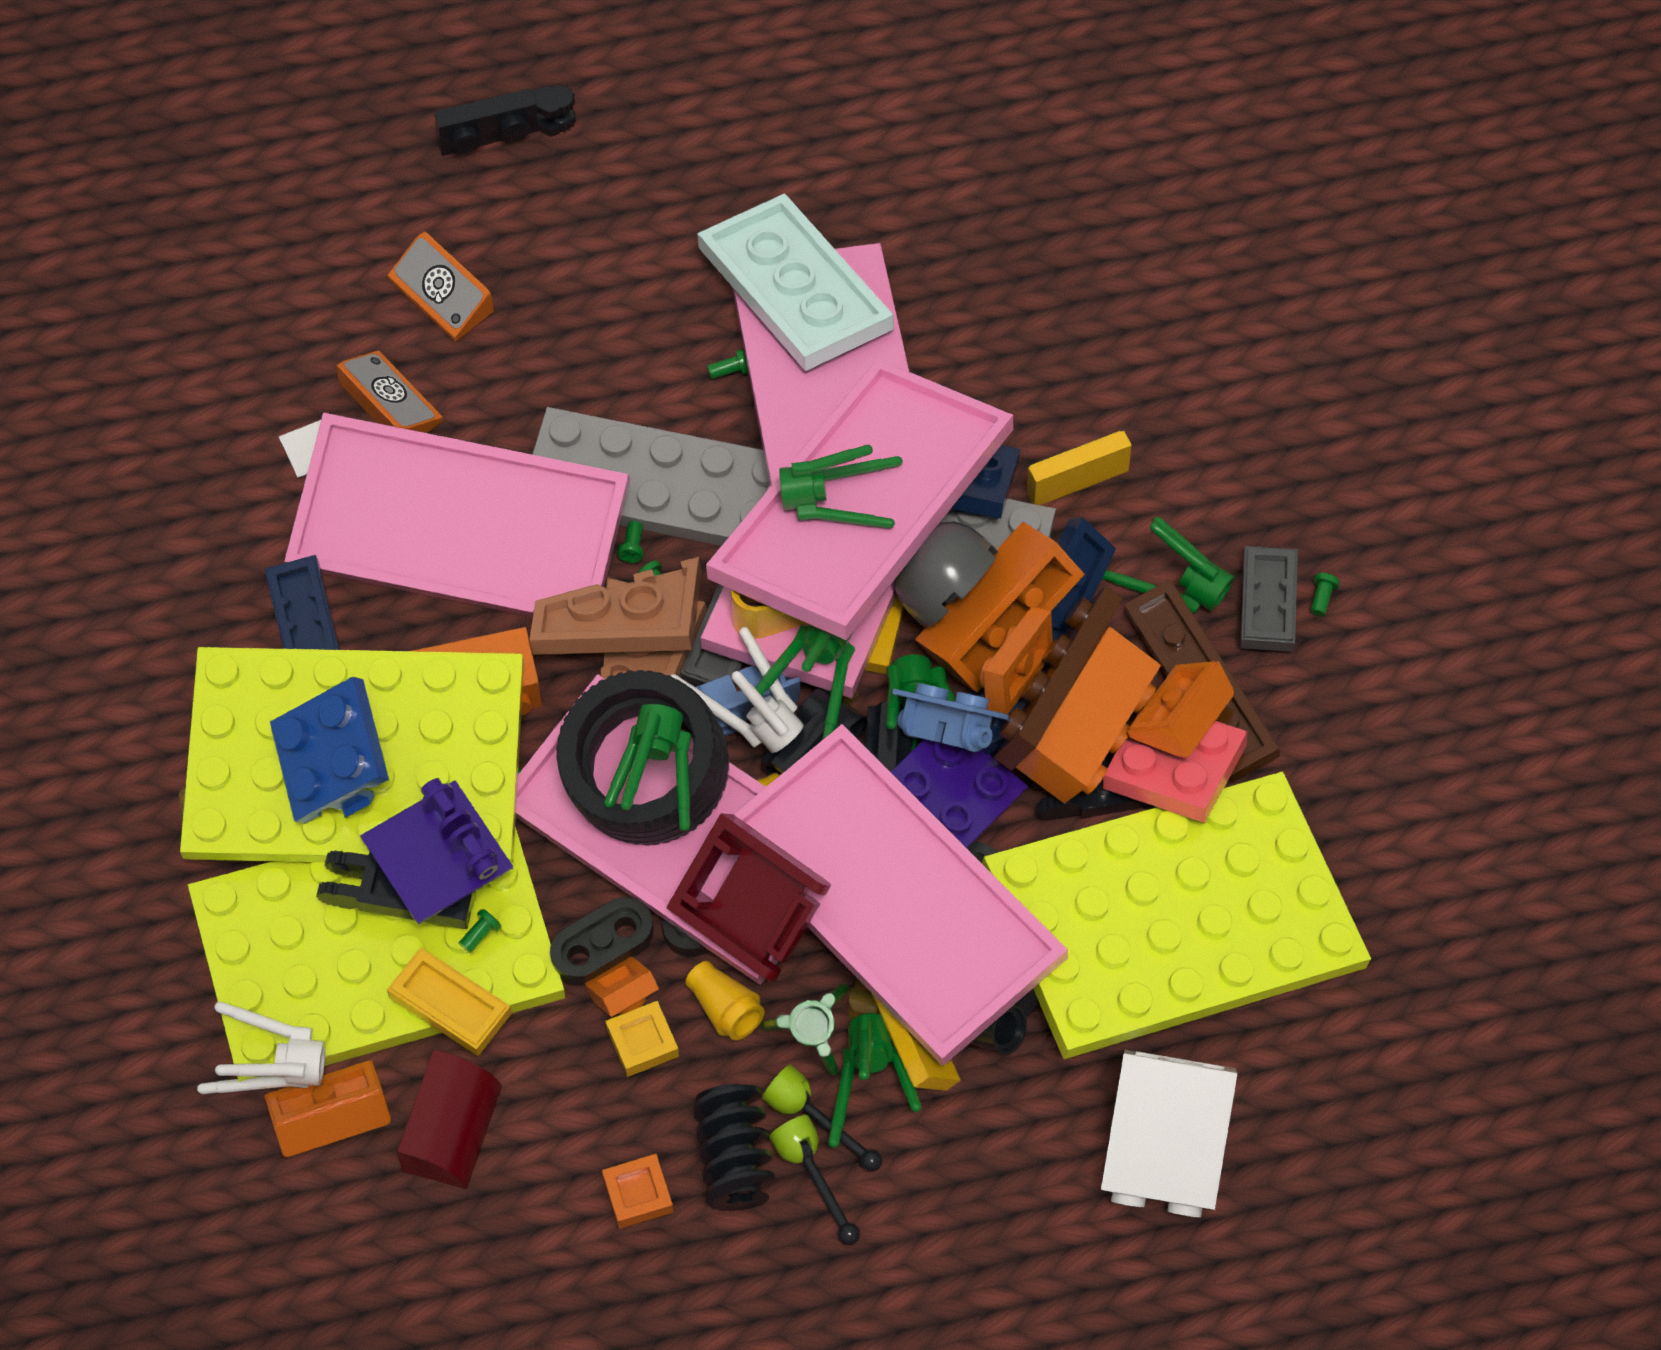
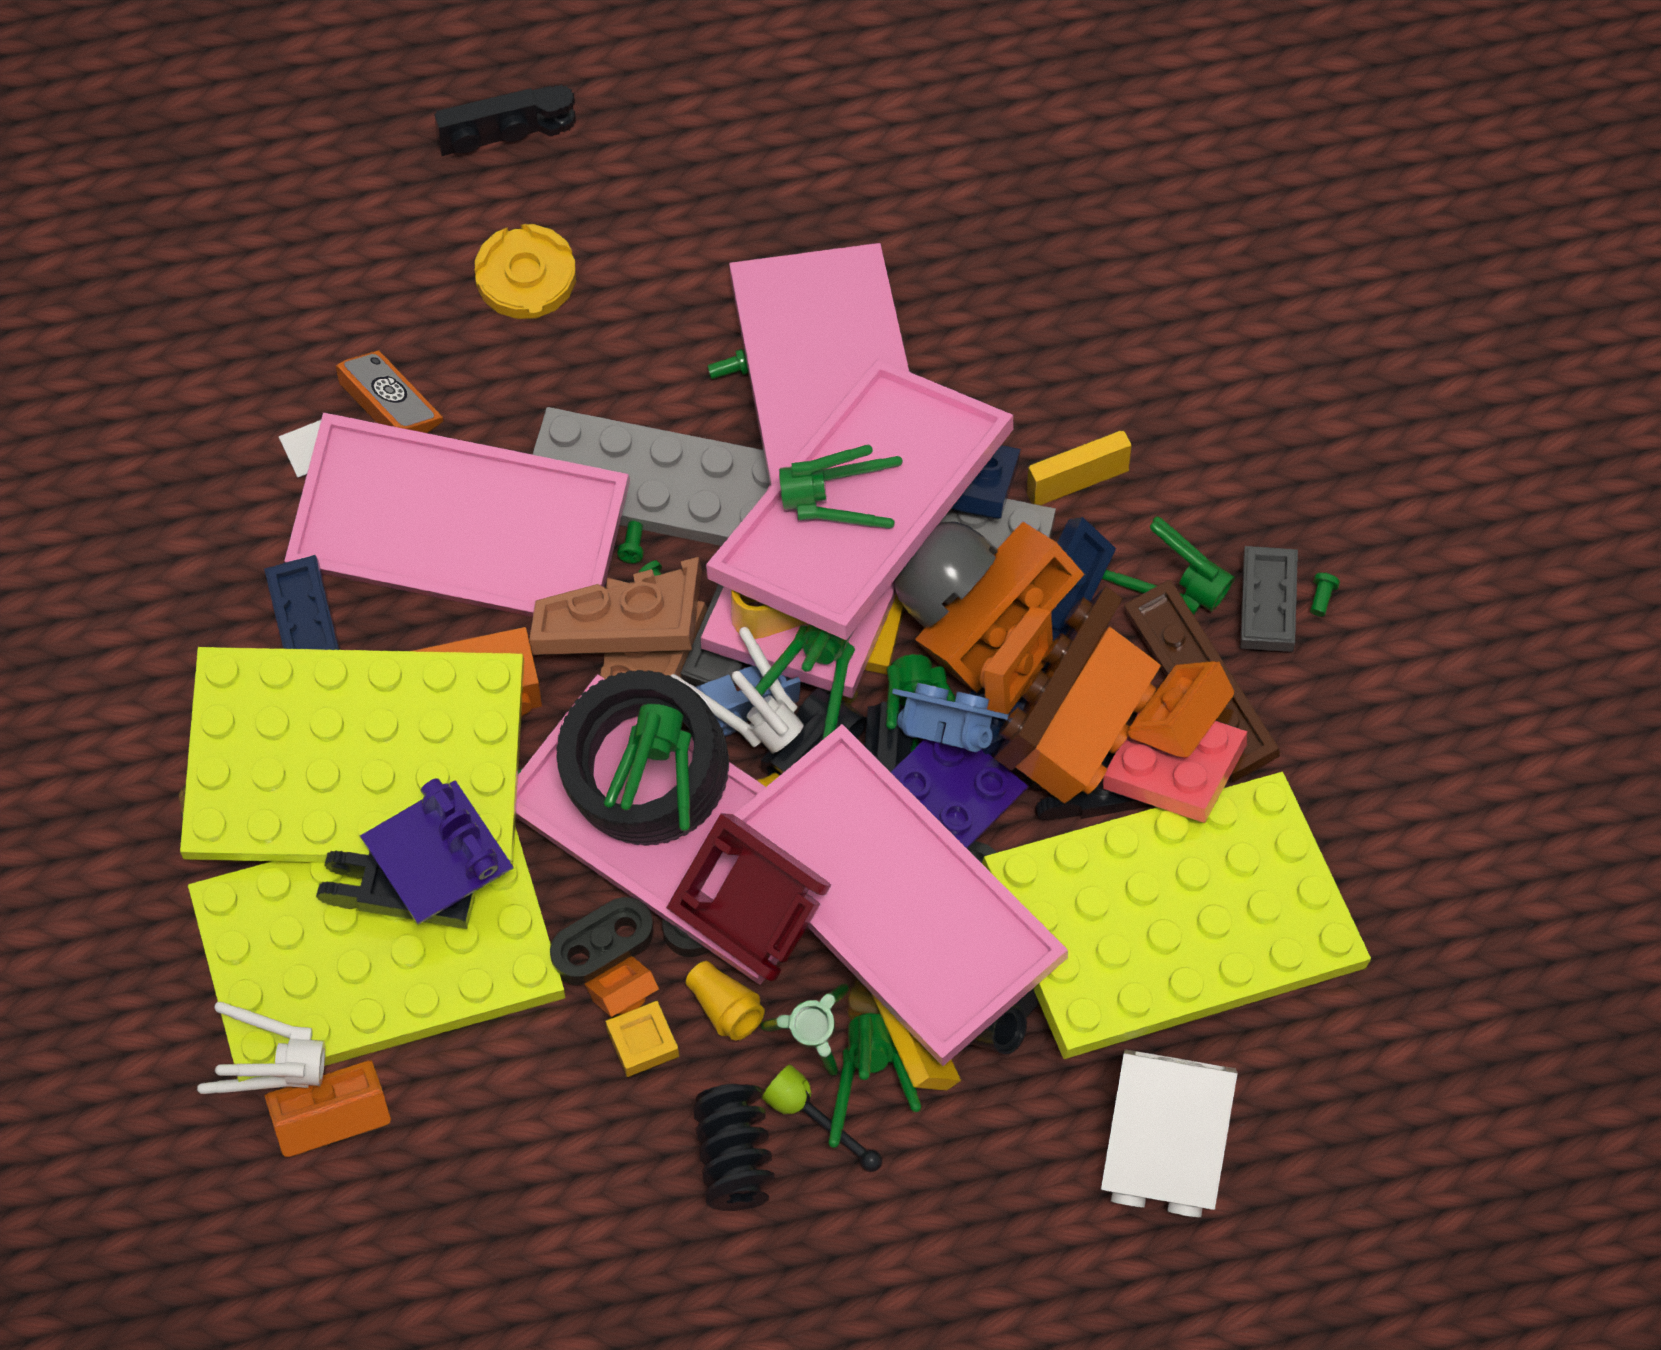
(330, 752): blue piece -> none
(441, 287): slope -> none
(449, 1001): yellow tile -> none
(449, 1120): dark red brick -> none
(479, 930): green piece -> none
(525, 271): none -> yellow tile
(637, 1191): orange plate -> none
(795, 282): light aqua plate -> none
(798, 1143): hinge -> none

